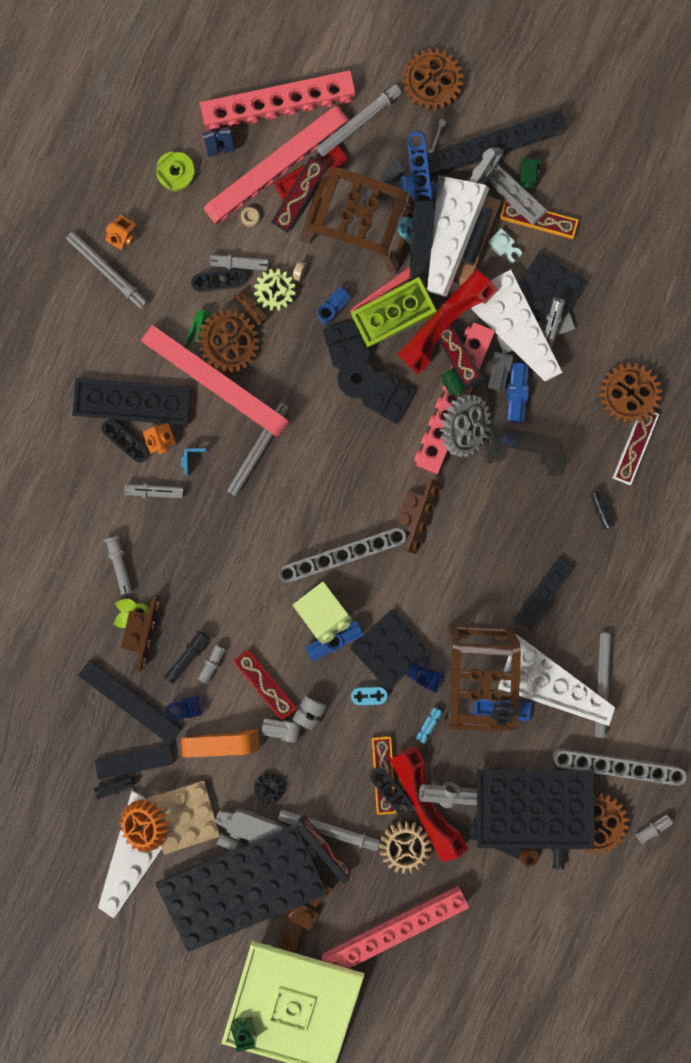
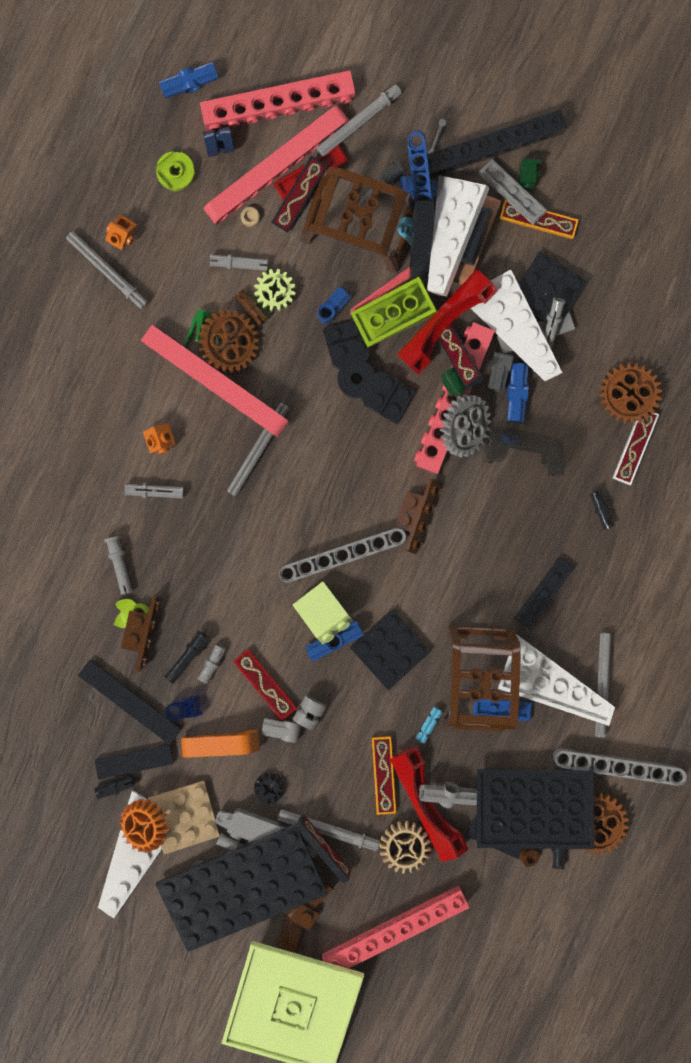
(131, 401): black plate -> none
(132, 454): black beam -> none
(185, 459): dark azure bracket -> none
(188, 80): none -> blue piece
(205, 287): black beam -> none
(244, 1034): dark green brick -> none
(299, 271): tan tile -> none
(369, 700): medium azure beam -> none
(396, 805): black beam -> none
(421, 66): dark orange gear -> none
(427, 678): clear blue piece -> none
(484, 169): light grey hinge -> none
(502, 243): light aqua plate -> none
(503, 713): black gear -> none
(654, 829): light grey axle -> none

